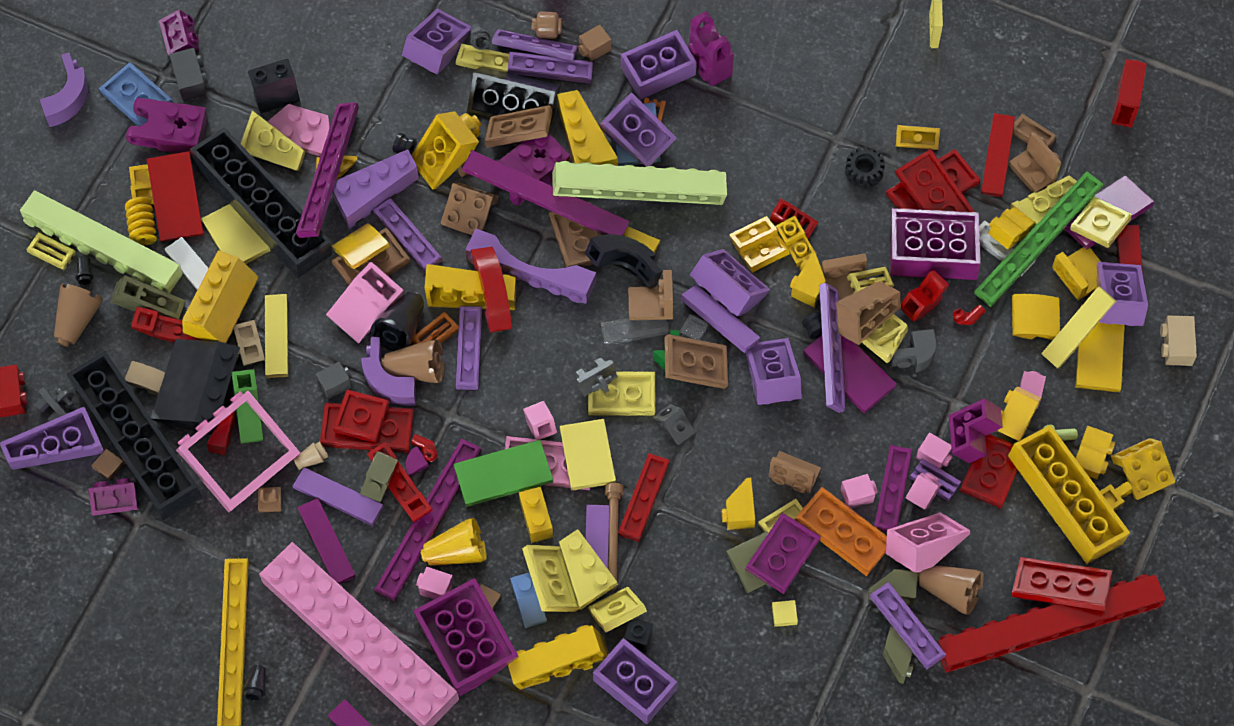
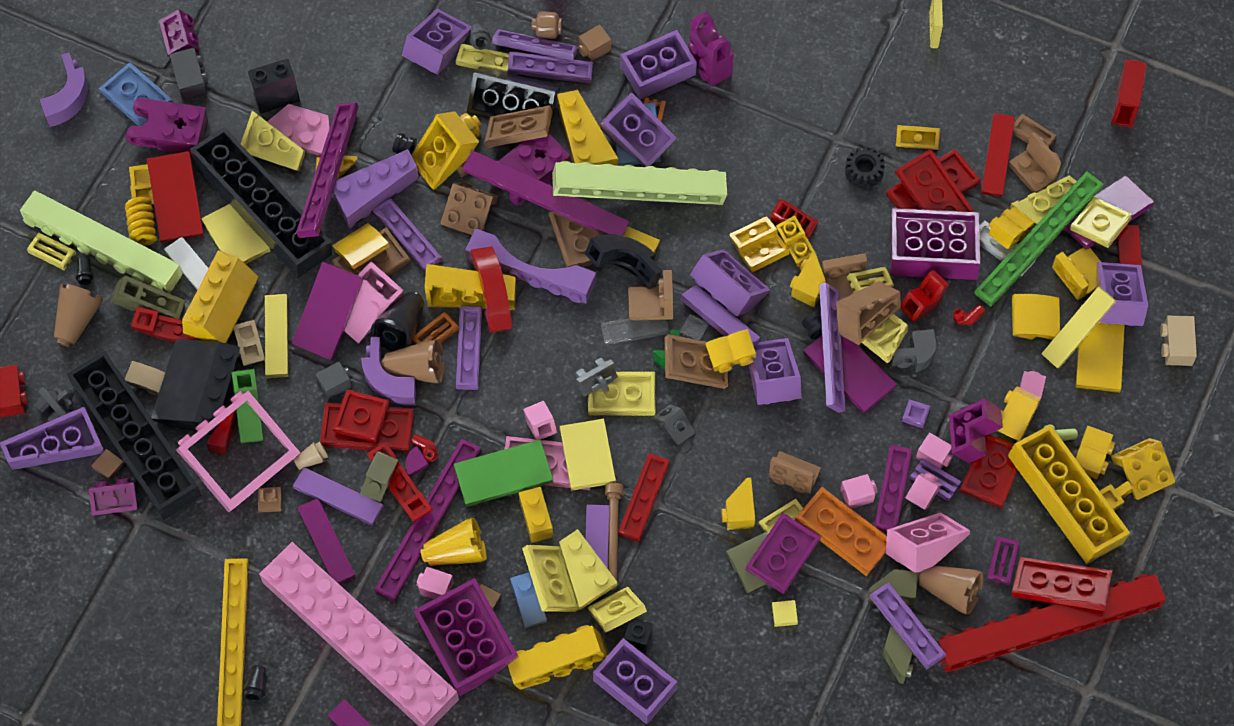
(327, 310): none -> magenta tile
(731, 350): none -> yellow brick
(916, 413): none -> medium lavender tile
(998, 578): none -> magenta tile

